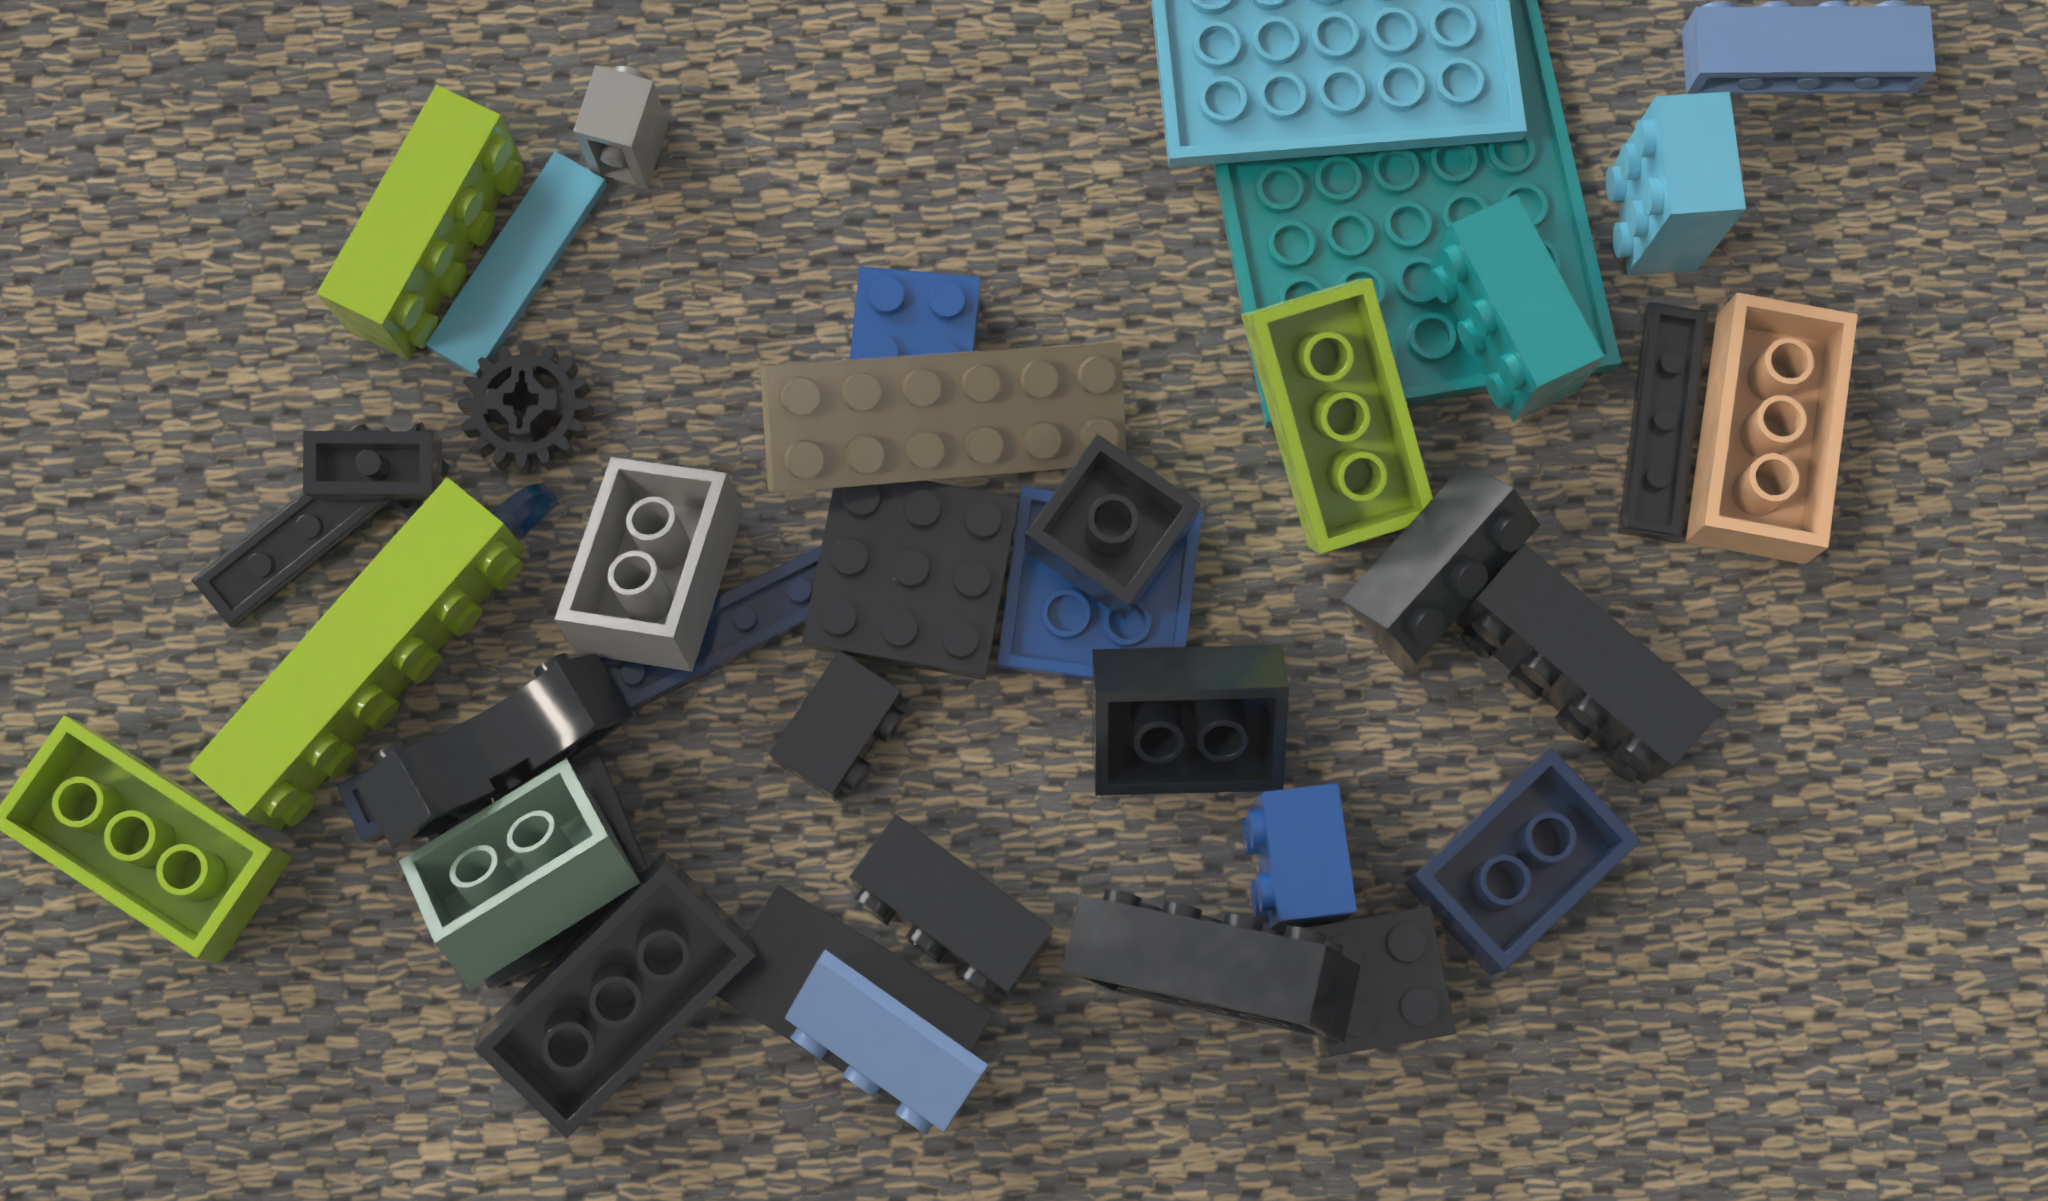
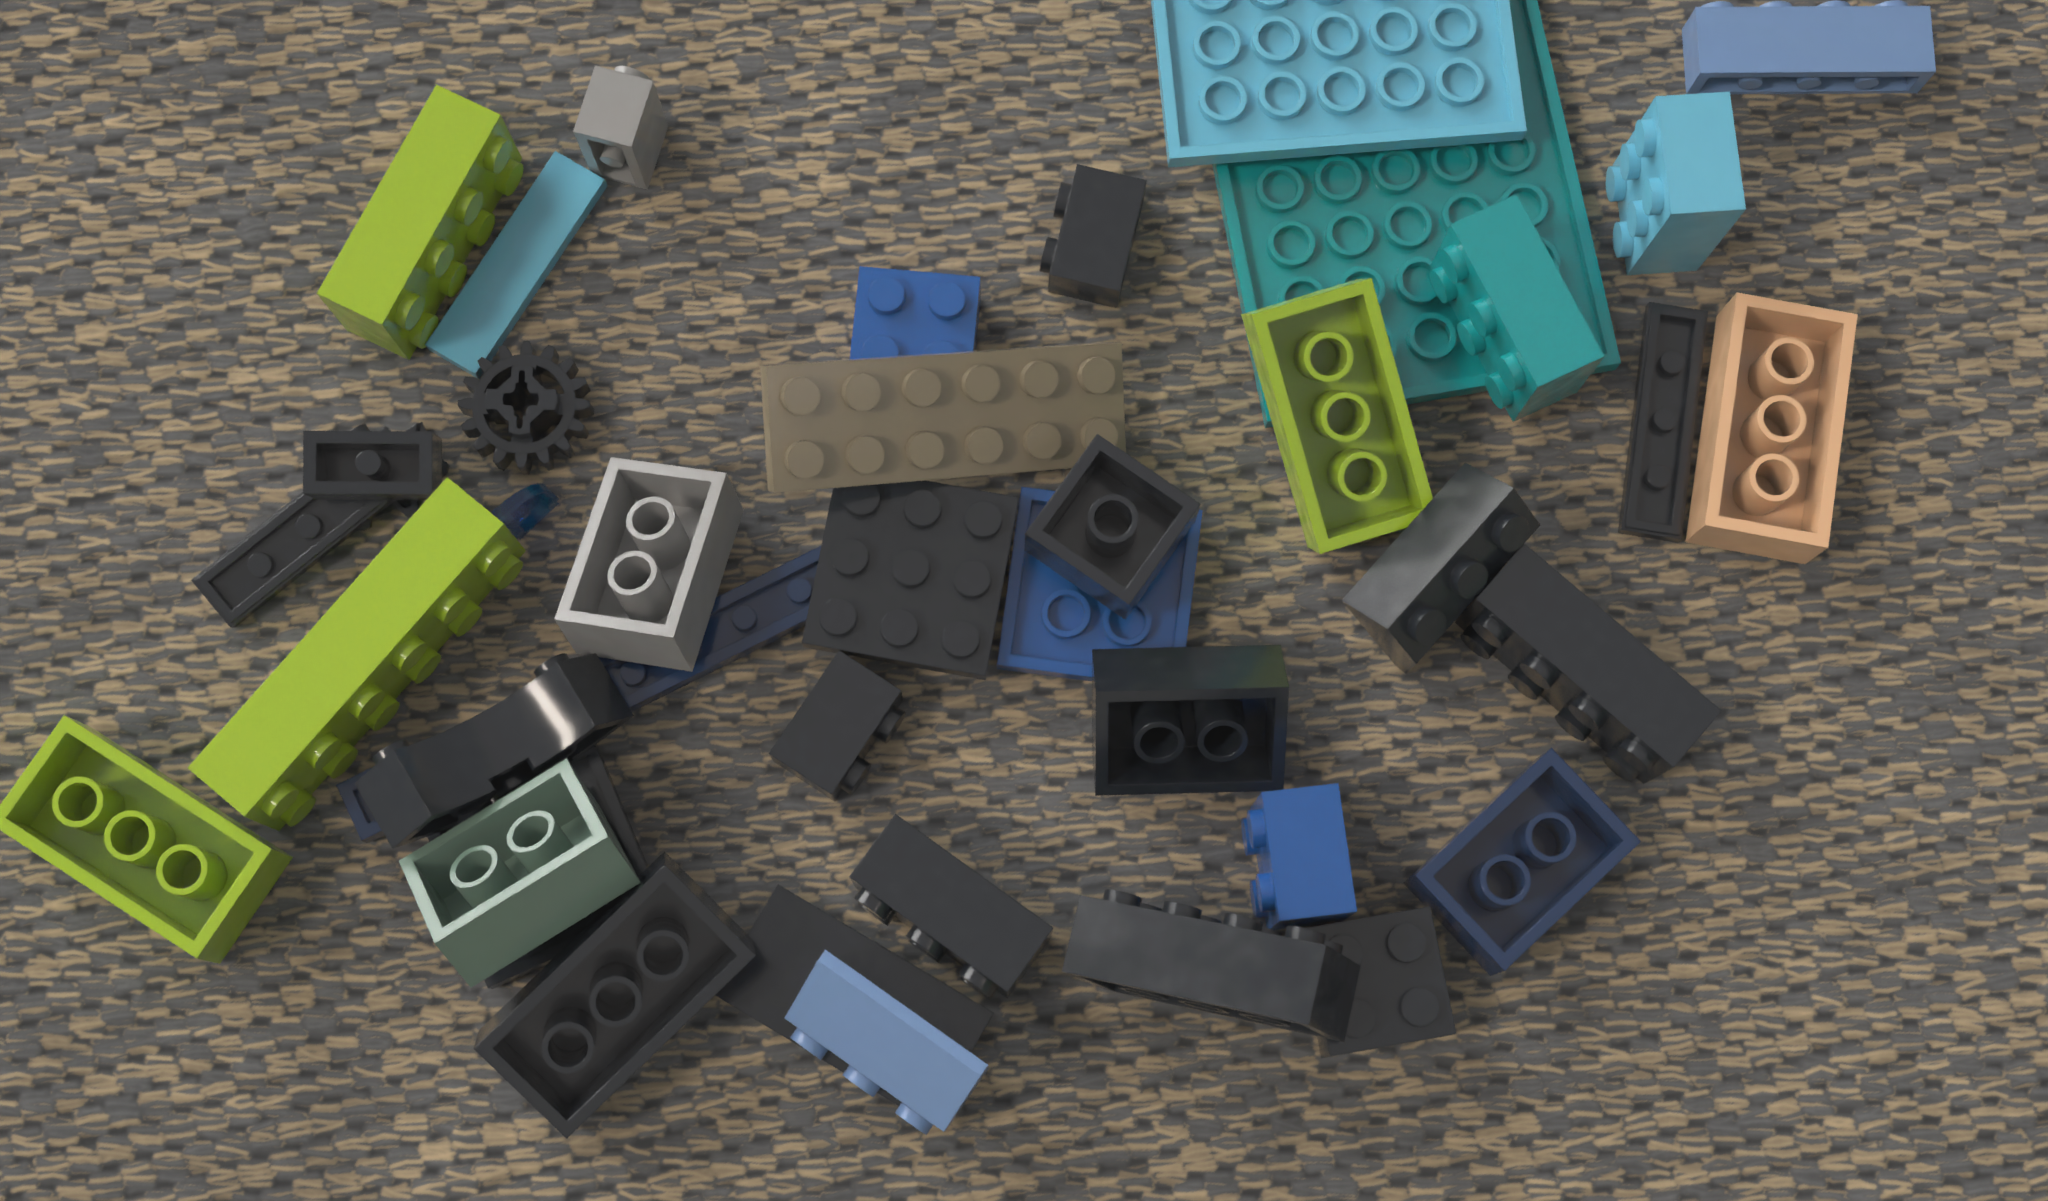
(1095, 235): none -> black brick

